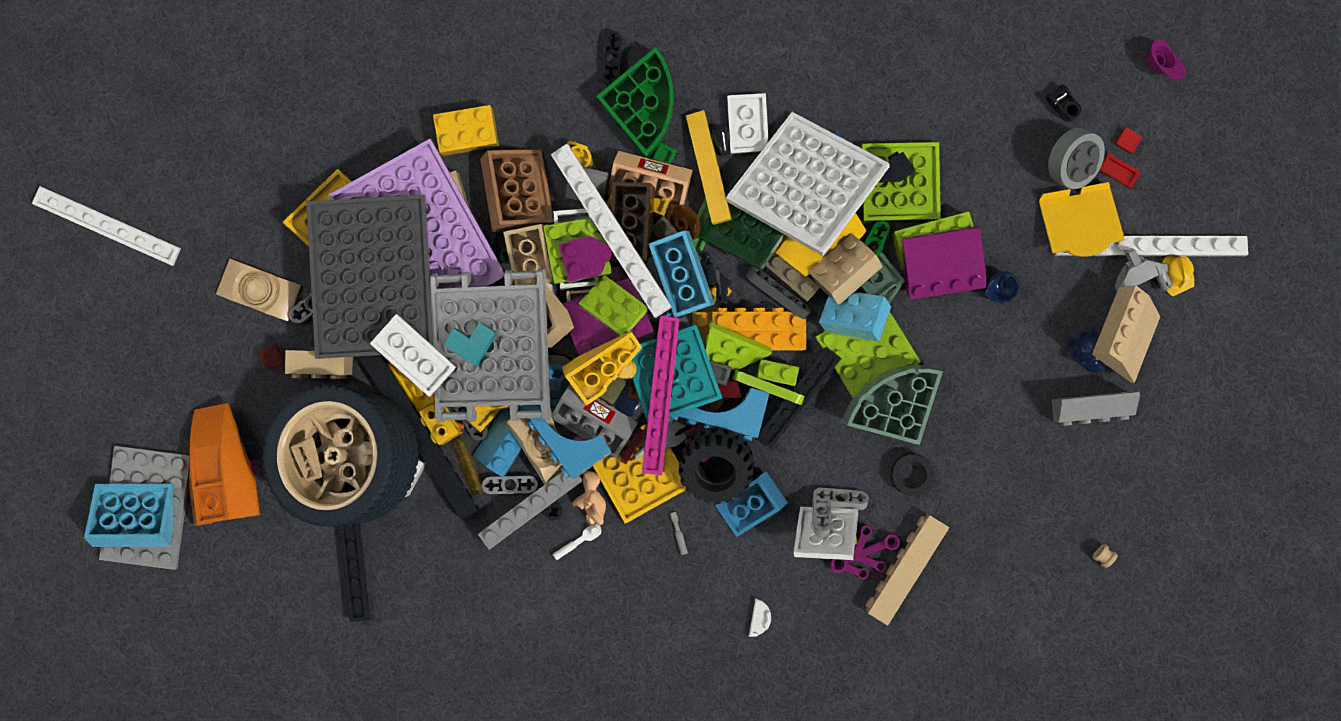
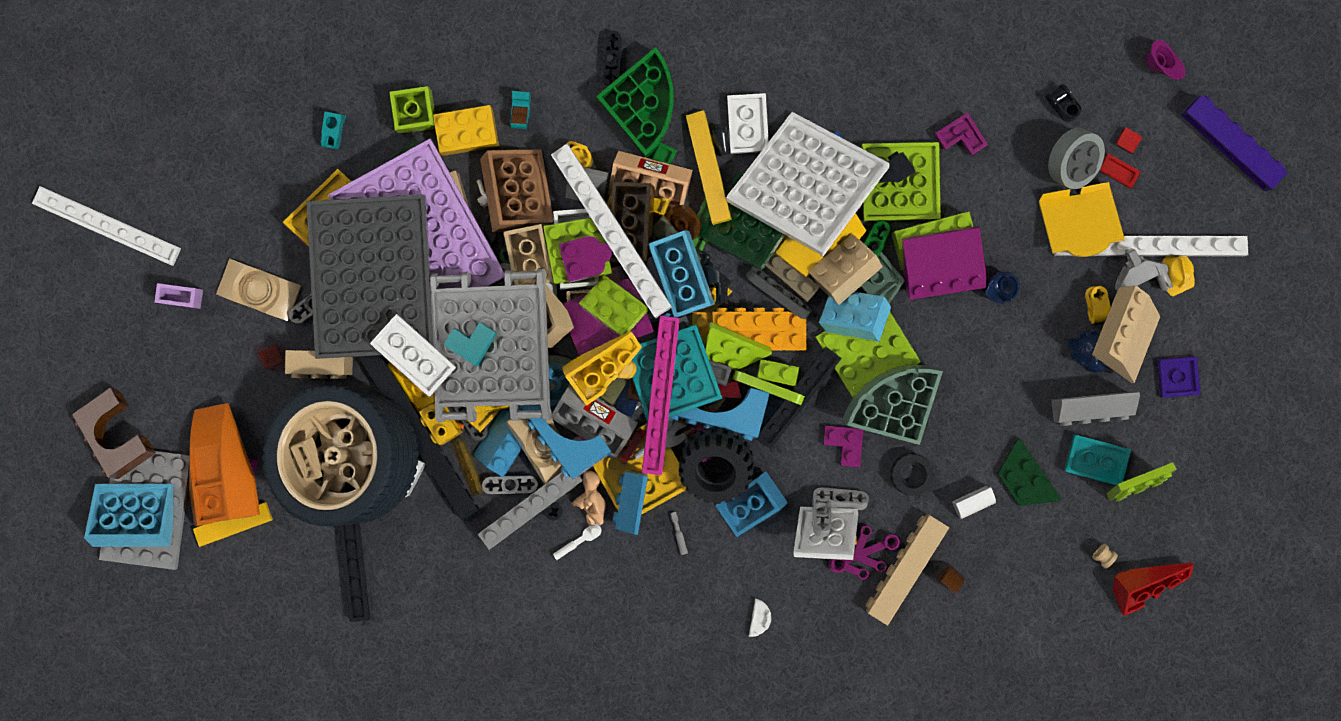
(92, 422): none -> arch
(178, 296): none -> lavender brick
(212, 532): none -> yellow tile
(332, 130): none -> teal leg
(413, 109): none -> lime brick
(483, 199): none -> white hand
(520, 109): none -> teal leg
(630, 501): none -> dark azure slope
(849, 439): none -> magenta plate
(951, 579): none -> reddish brown brick
(964, 130): none -> magenta plate
(974, 502): none -> white brick
(1025, 478): none -> dark green wing
(1097, 306): none -> yellow piece
(1097, 460): none -> teal plate
(1140, 584): none -> red wedge
(1141, 482): none -> lime plate
(1178, 377): none -> dark purple tile
(1234, 143): none -> dark purple brick

